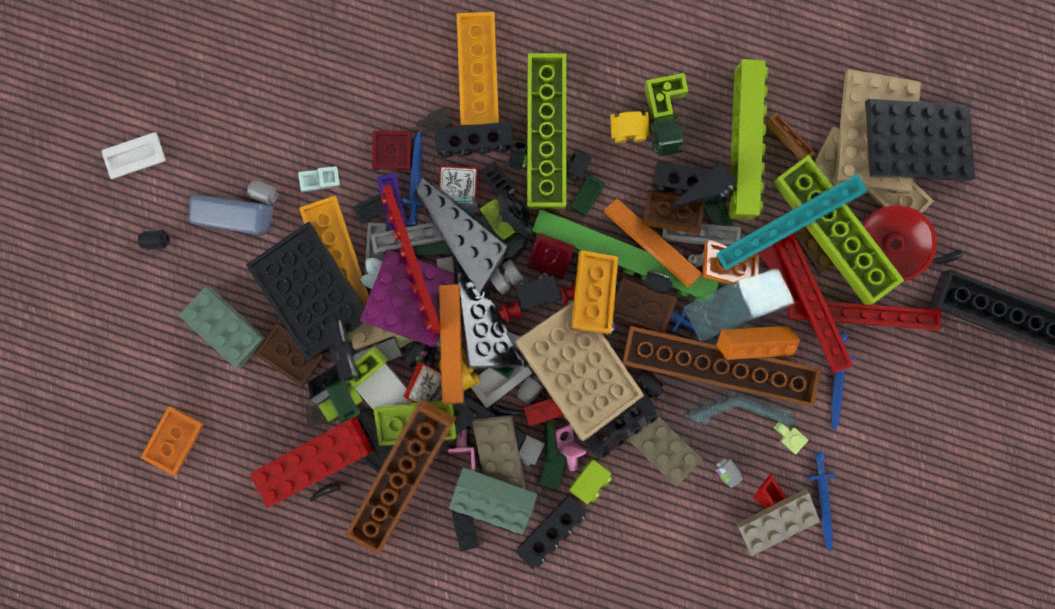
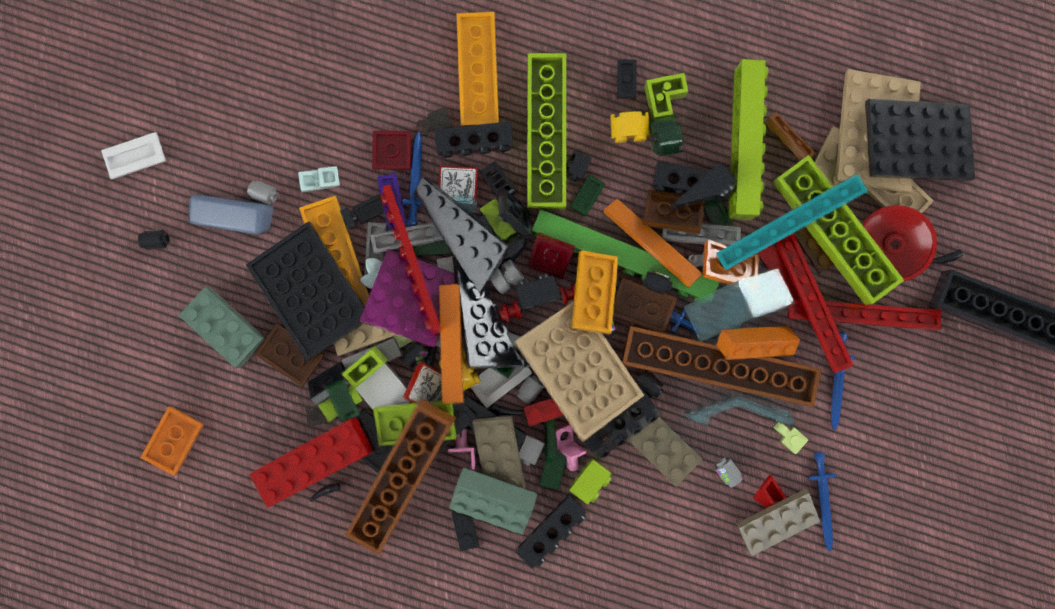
(342, 351): black piece -> none
(350, 218): none -> black plate
(518, 155): black brick -> none
(626, 78): none -> black plate

